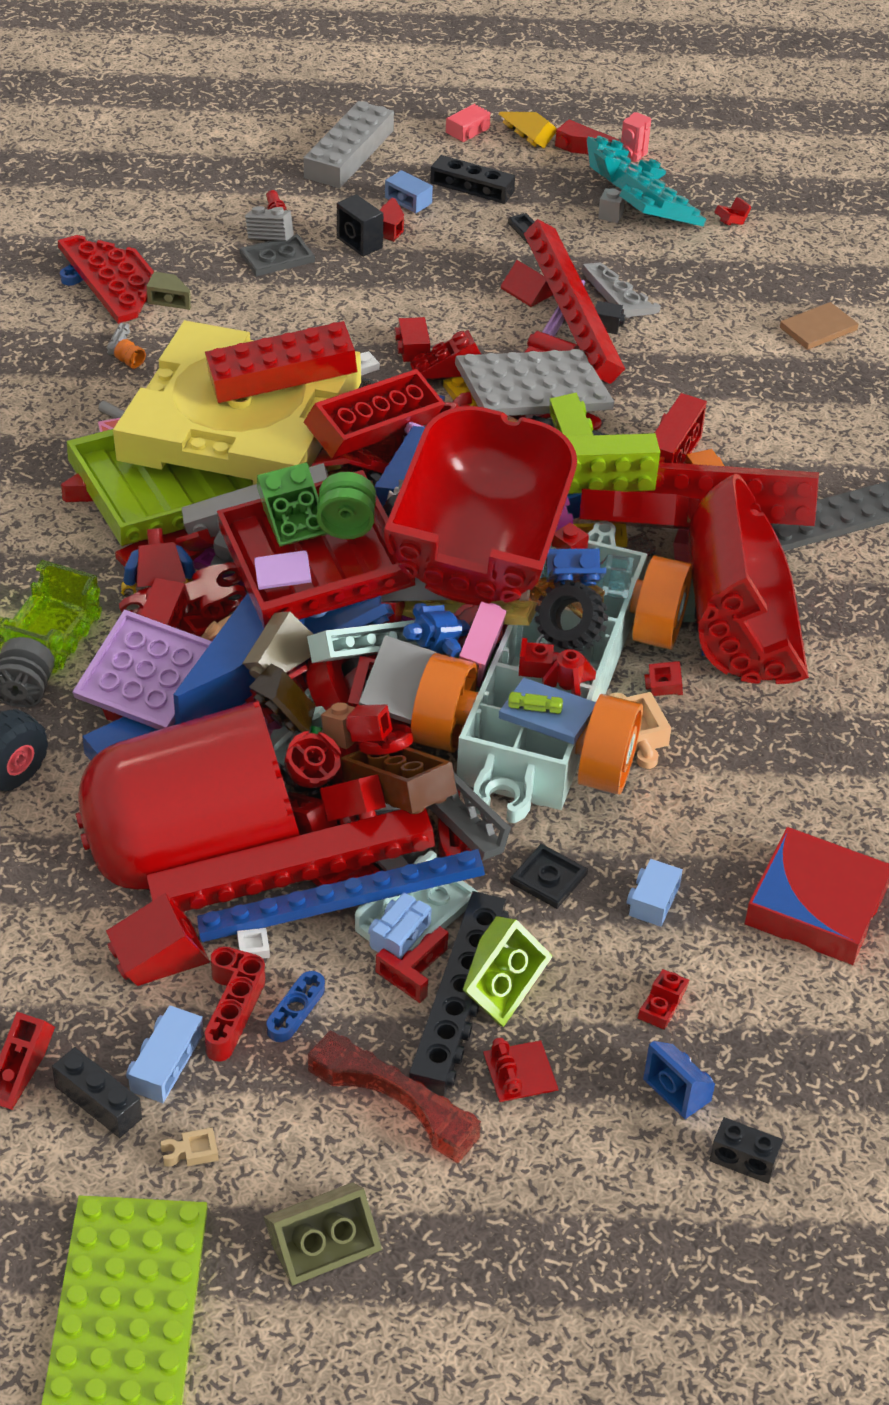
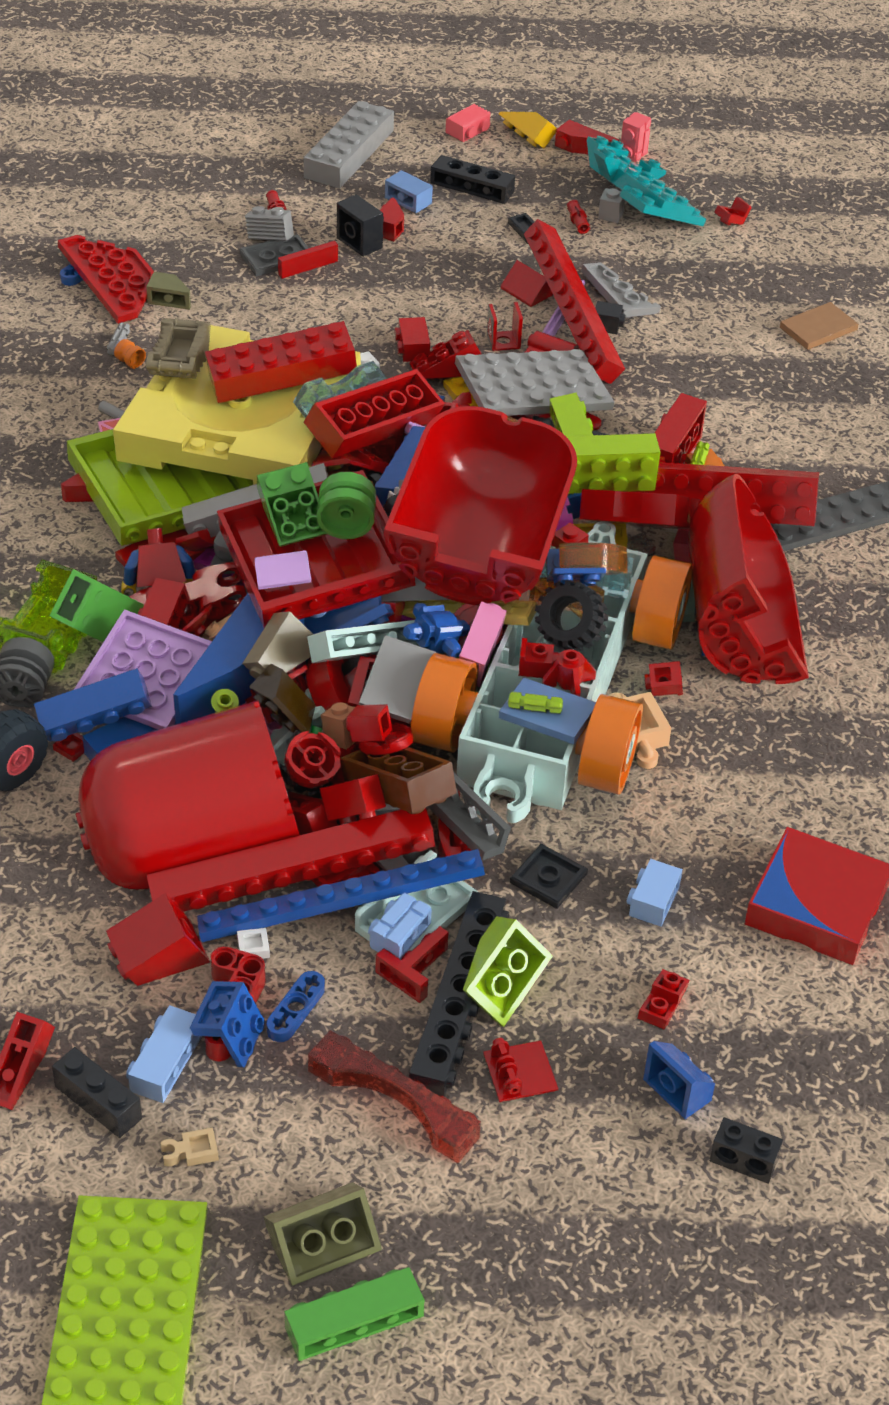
(71, 747): none -> red tile
(91, 606): none -> bright green slope
(93, 705): none -> blue brick
(179, 348): none -> dark tan piece
(197, 625): none -> red dish
(224, 699): none -> lime cone
(232, 1015): none -> blue bracket
(308, 259): none -> red tile
(318, 390): none -> clear light blue arch
(353, 1313): none -> bright green brick
(513, 335): none -> red piece
(578, 216): none -> red pin
(594, 555): none -> clear orange brick
(700, 453): none -> lime axle

